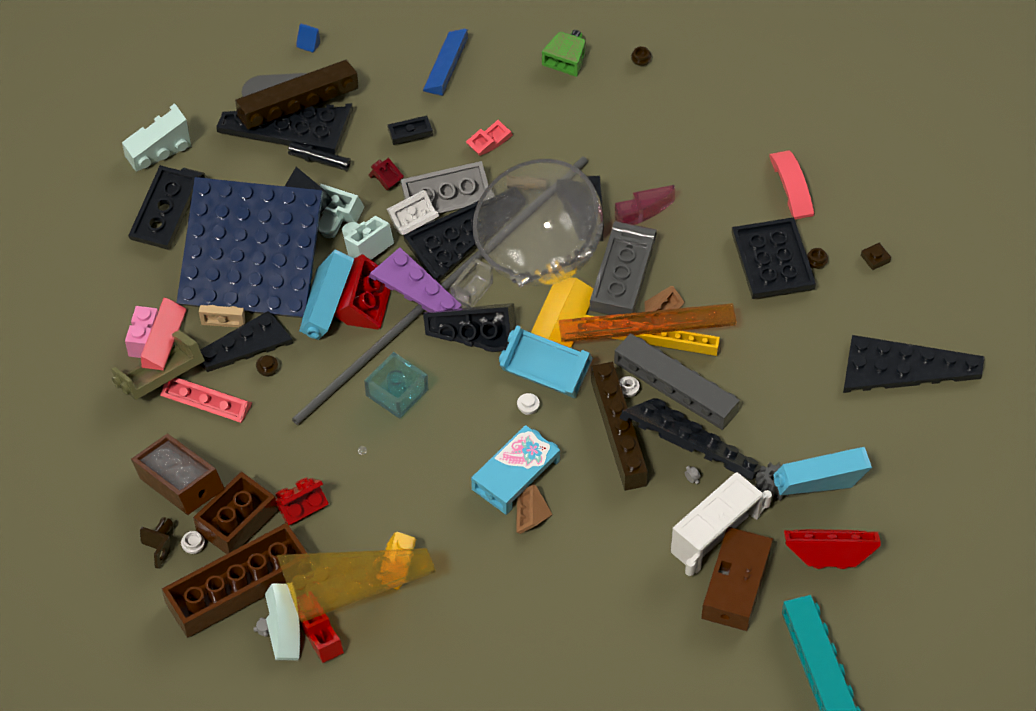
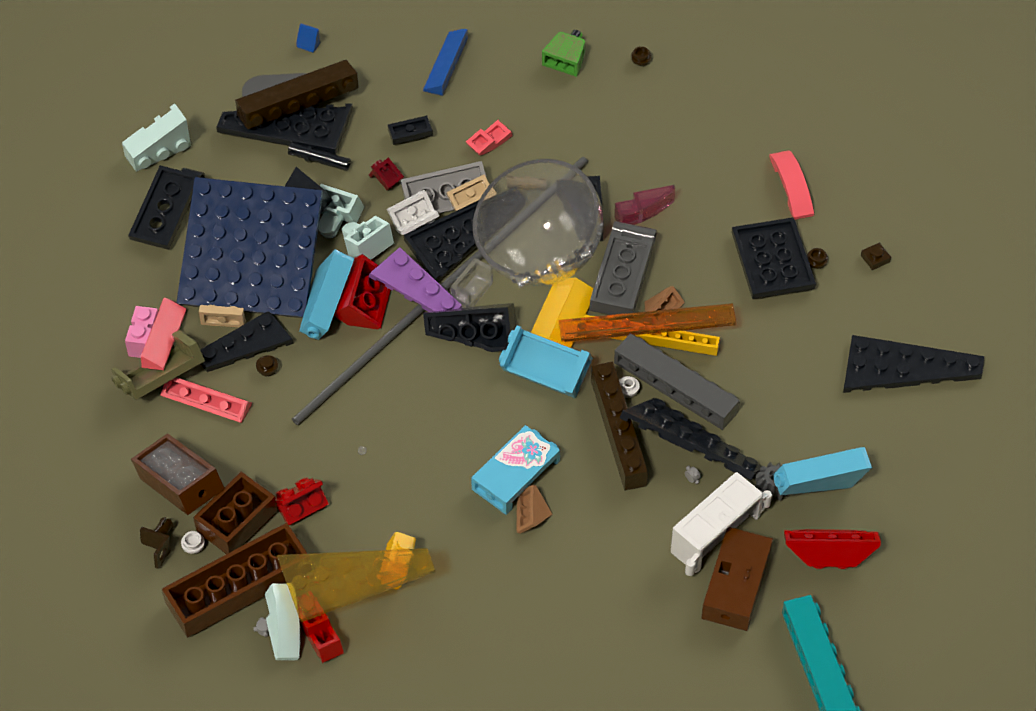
(396, 385): clear light blue brick -> none
(468, 192): none -> tan plate
(528, 403): white plate -> none

